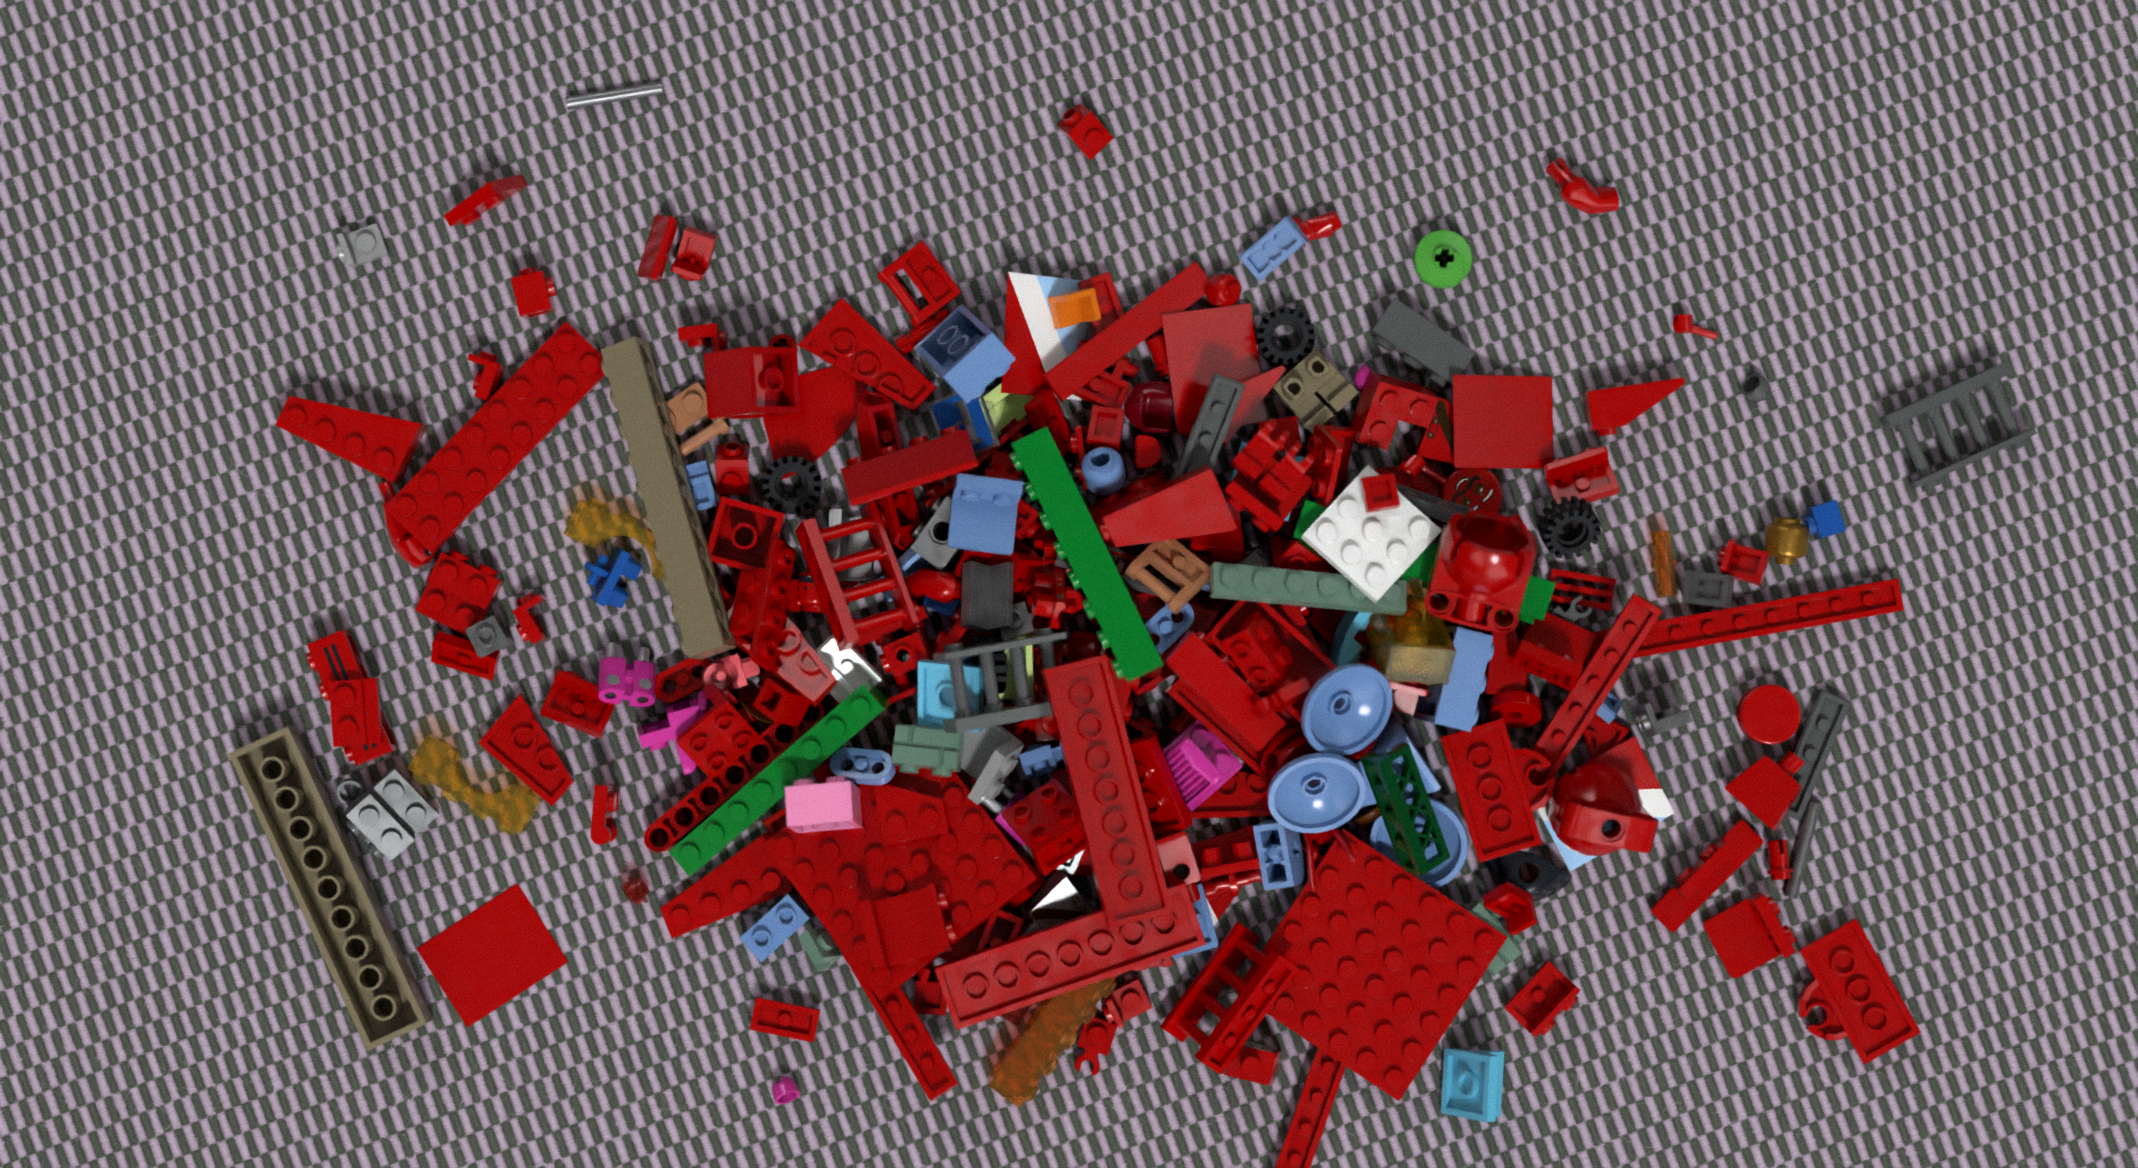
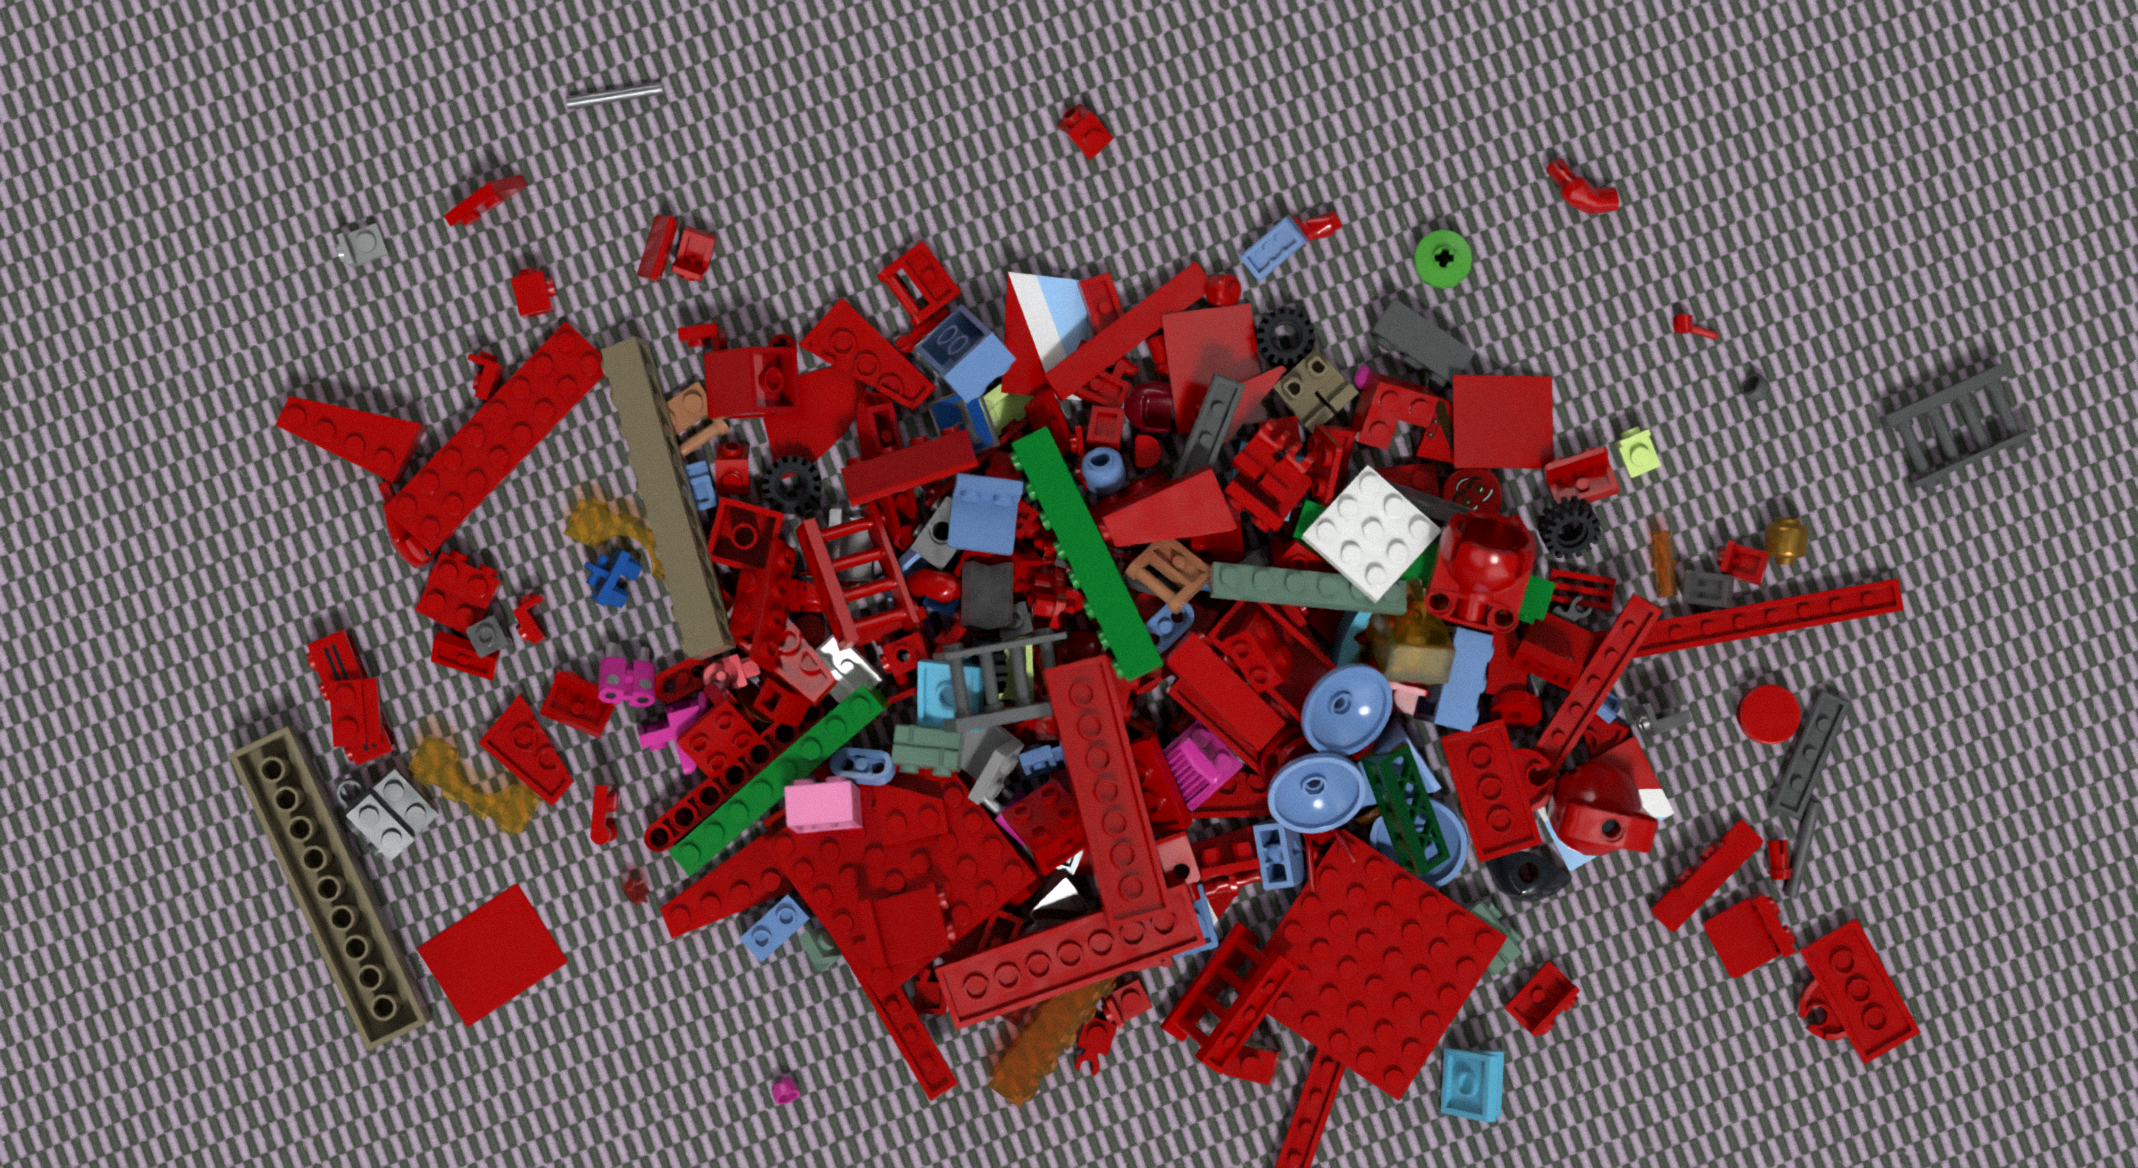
(785, 1019): red plate -> none
(811, 629): none -> red plate
(1074, 307): orange panel -> none
(1286, 694): red plate -> none
(1379, 493): red plate -> none
(1416, 463): red hand -> none
(1513, 905): red bracket -> none
(1618, 406): red slope -> none
(1637, 452): none -> yellowish green bracket
(1768, 788): red torso -> none
(1824, 520): blue plate -> none

